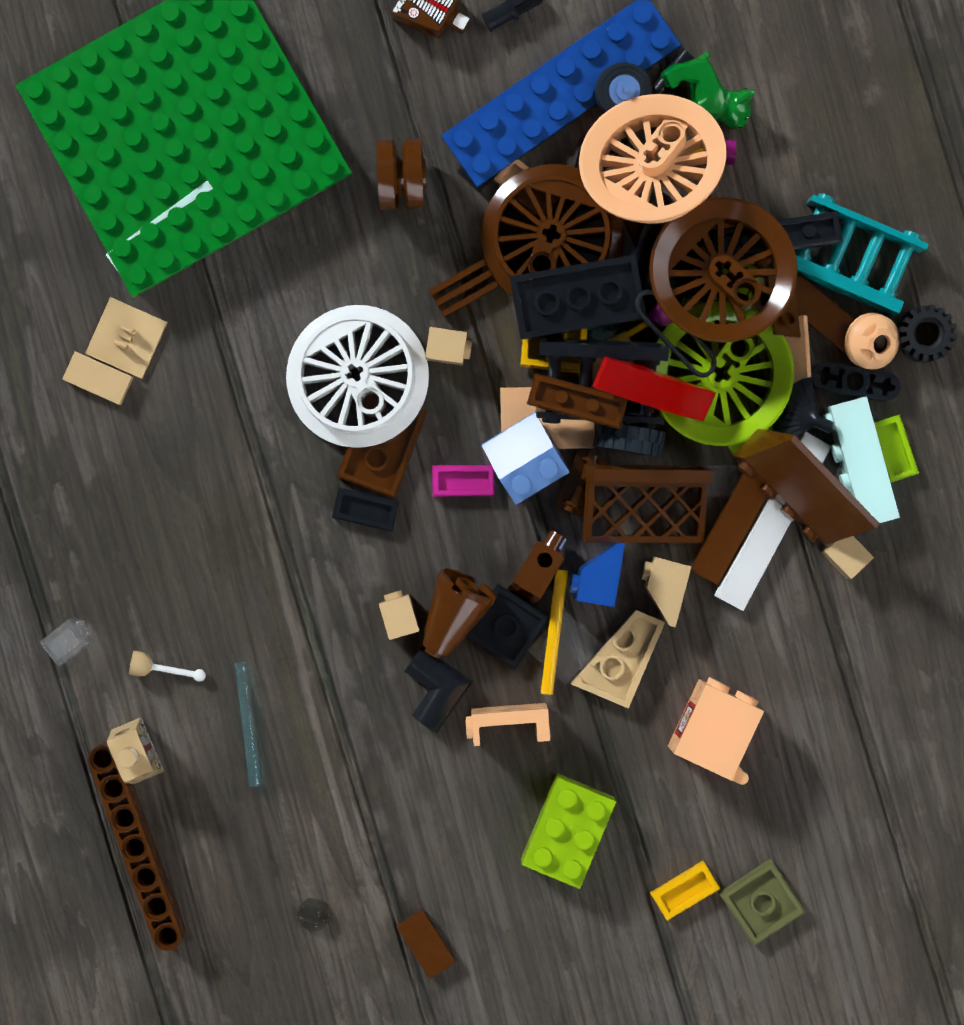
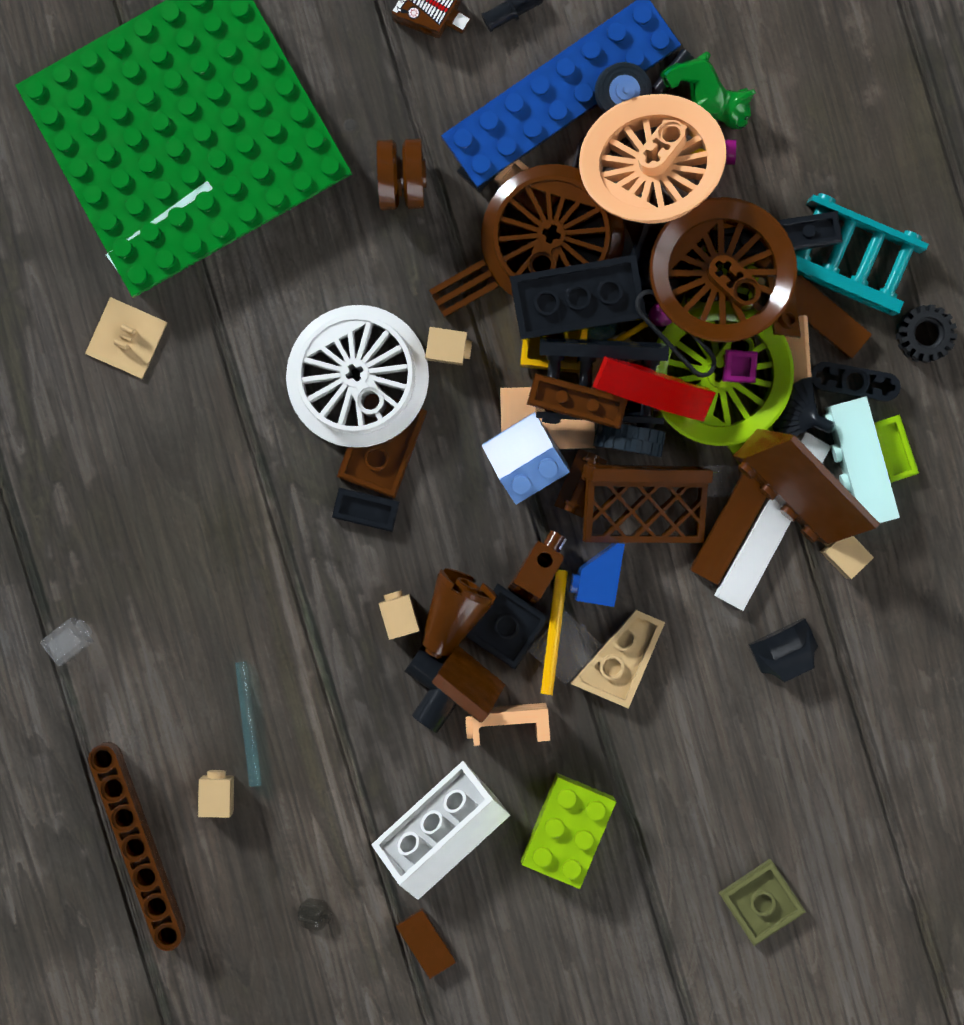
(97, 378): tan tile -> none
(134, 752): tan torso -> none
(142, 664): hinge -> none
(216, 795): none -> tan brick
(440, 830): none -> white slope
(463, 480): dark pink tile -> none
(469, 684): none -> reddish brown tile
(666, 586): tan slope -> none
(685, 890): yellow tile -> none
(717, 729): light nougat container -> none
(740, 366): none -> magenta tile
(786, 651): none -> black slope
(861, 338): light nougat piece -> none

